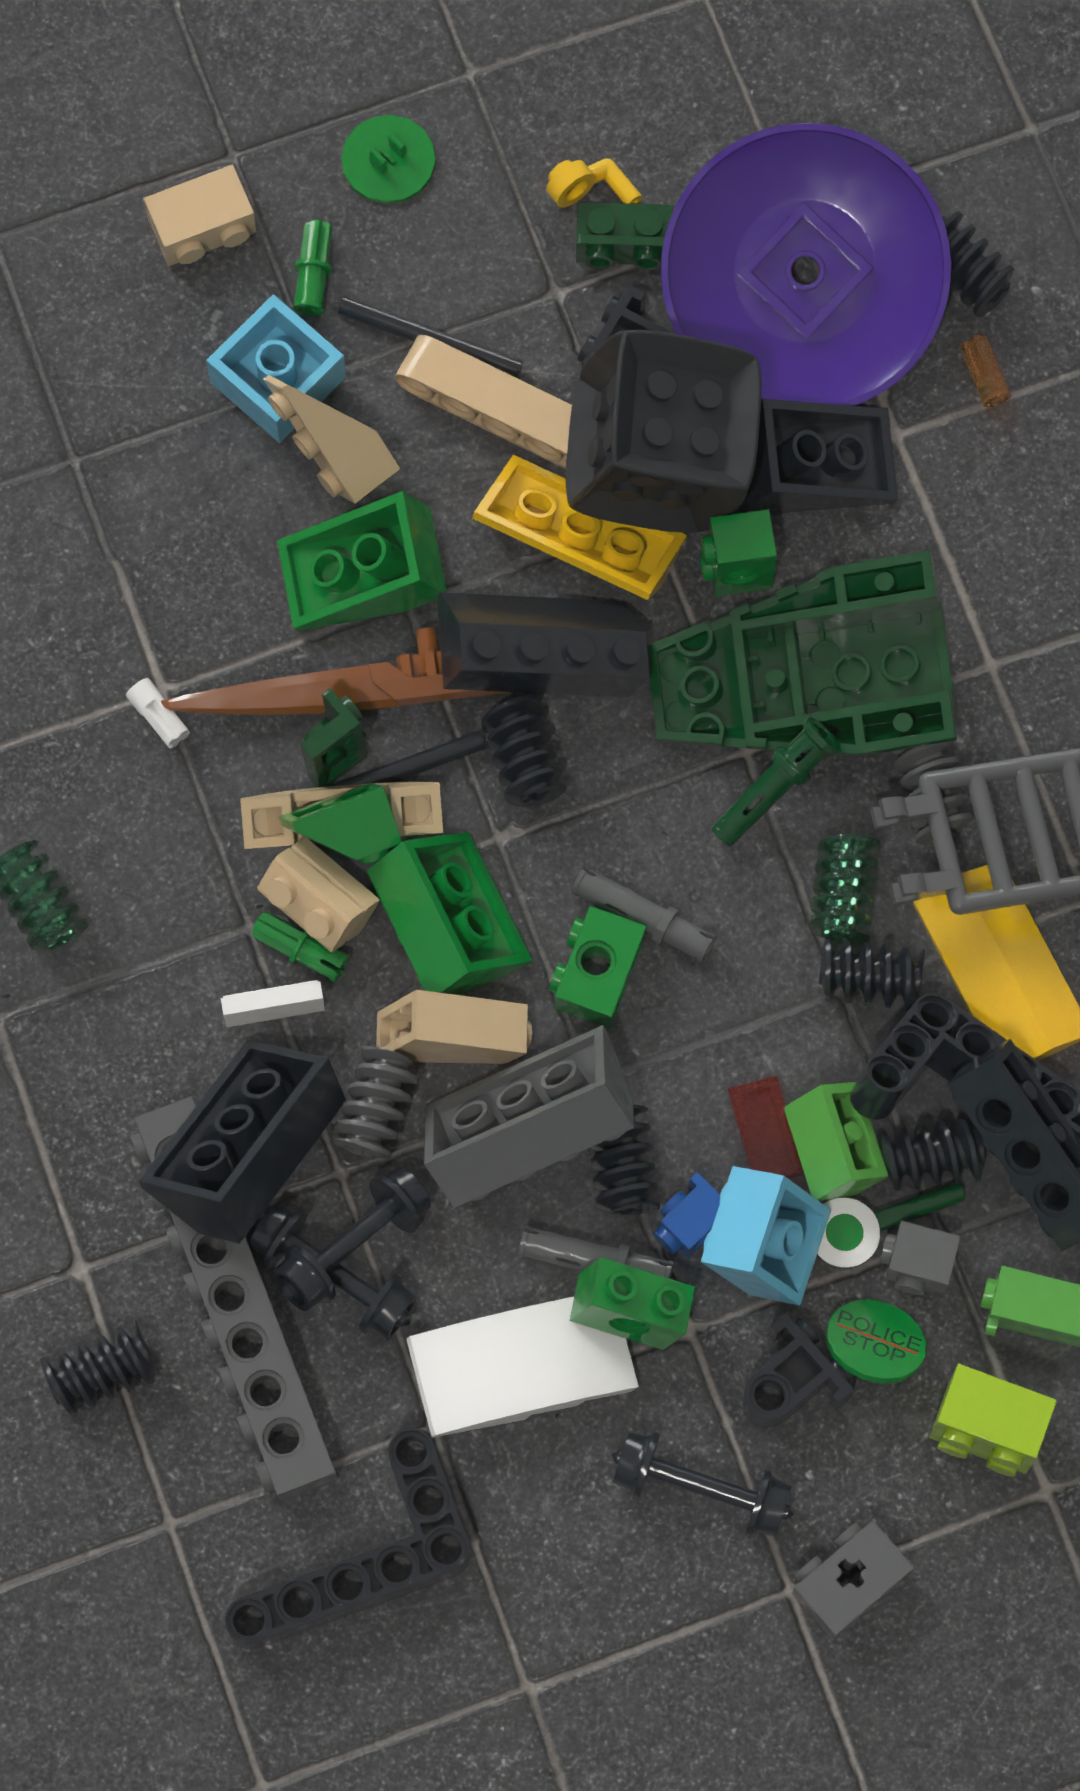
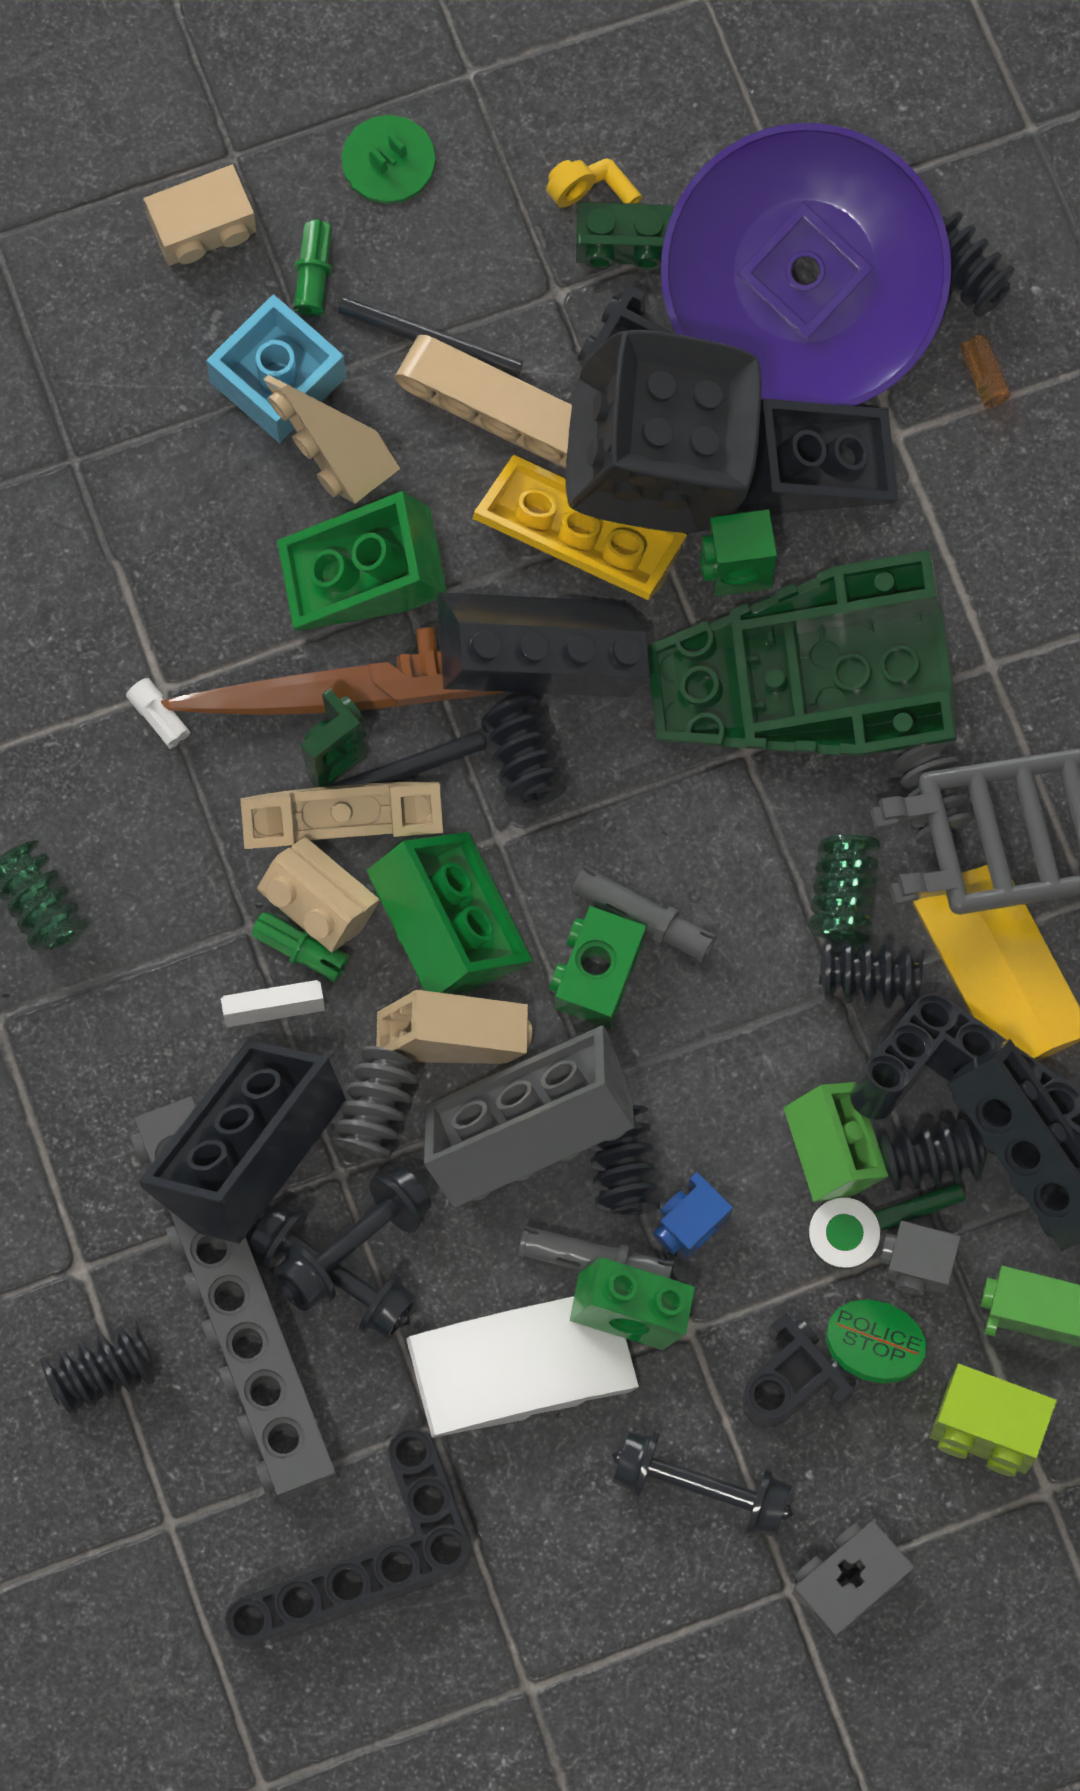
(350, 823): green slope -> none
(765, 1128): clear red tile -> none
(765, 1235): medium azure brick -> none
(786, 770): dark green pin -> none

